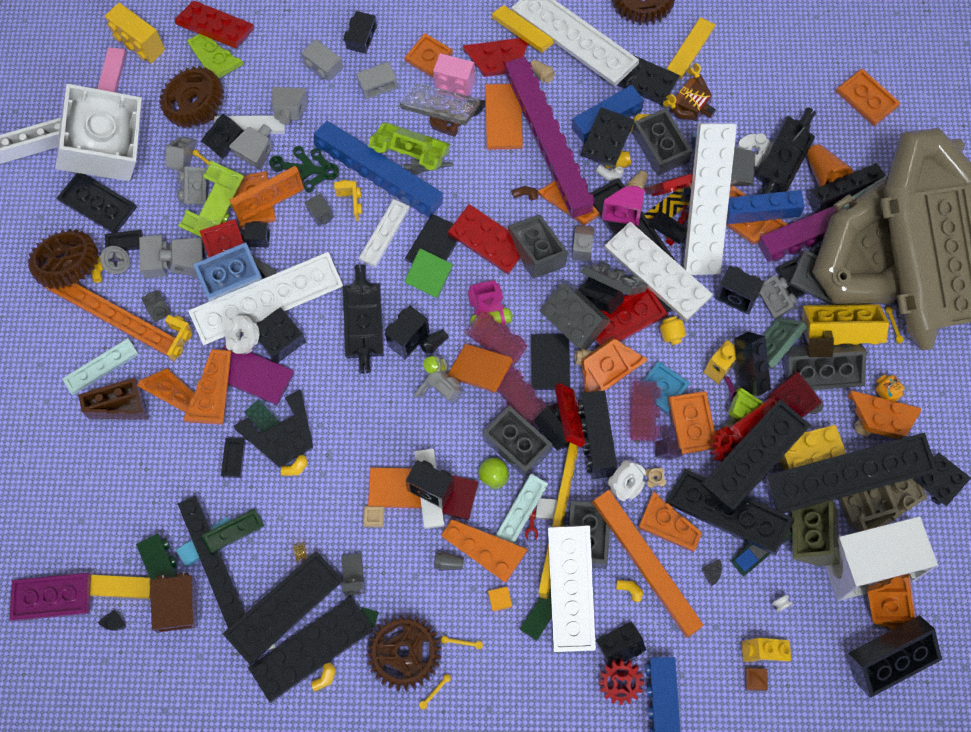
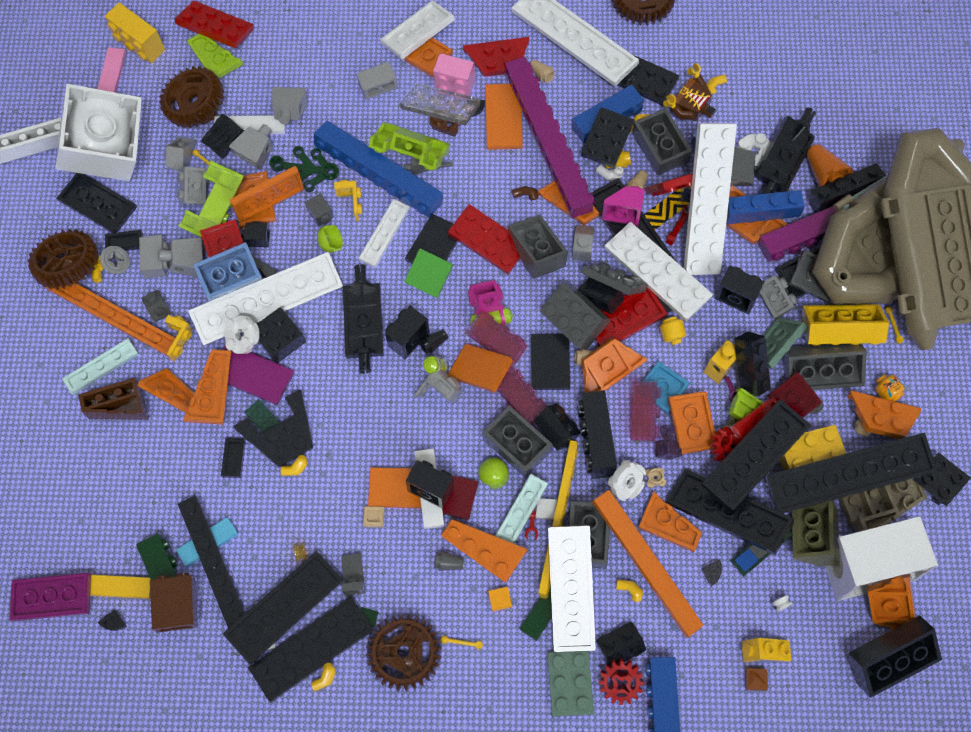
(232, 531): dark green tile -> none
(322, 60): light grey brick -> none
(329, 238): none -> lime hair
(360, 32): black brick -> none
(417, 29): none -> white tile
(423, 704): yellow hinge -> none
(522, 28): yellow tile -> none
(569, 415): red tile -> none
(570, 683): none -> sand green plate
(669, 227): black tile -> none
(691, 47): yellow tile -> none
(714, 81): none -> yellow arm
(821, 346): dark brown panel -> none
(868, 97): orange tile -> none

